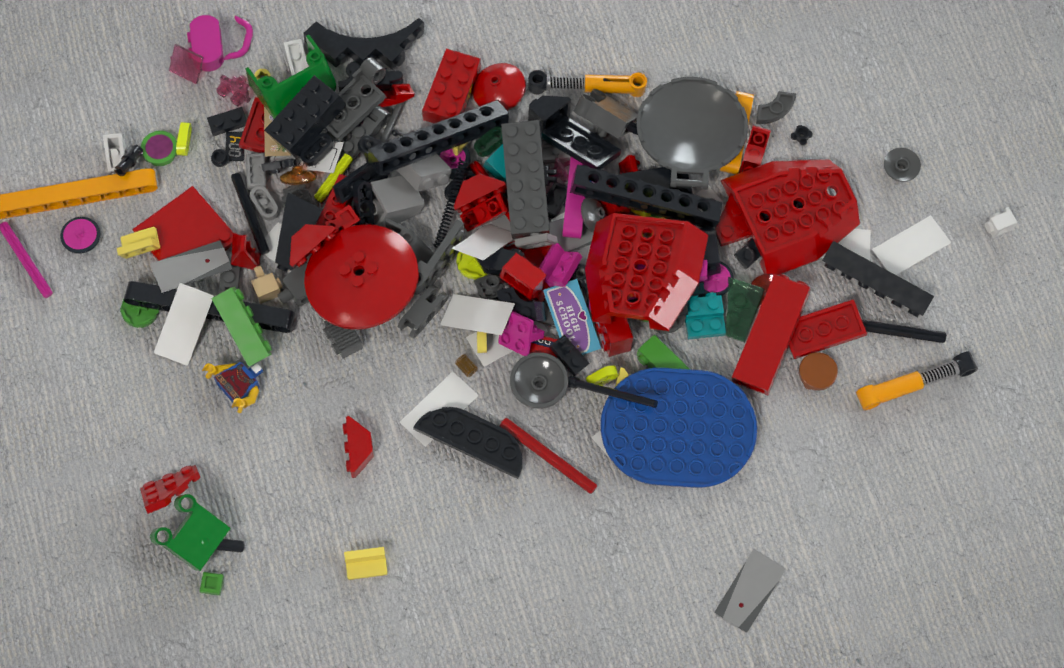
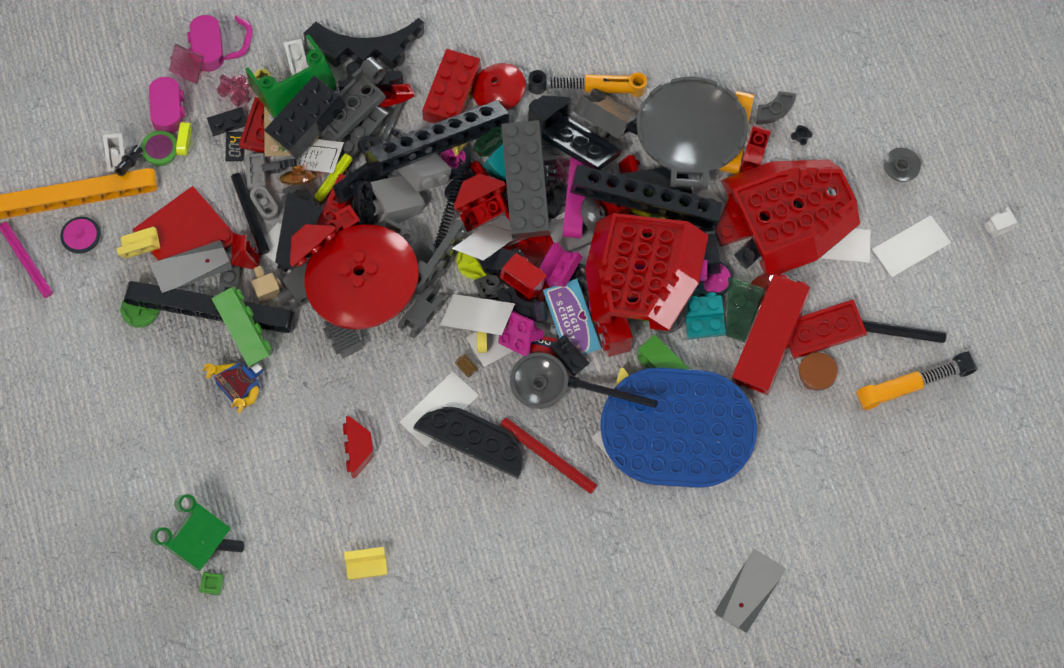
(159, 493): red plate -> none
(166, 104): none -> dark pink brick
(183, 324): white sticker -> none
(220, 157): black plate -> none
(316, 149): black plate -> none
(536, 240): light grey plate -> none
(603, 375): neon yellow beam -> none
(877, 278): black brick -> none

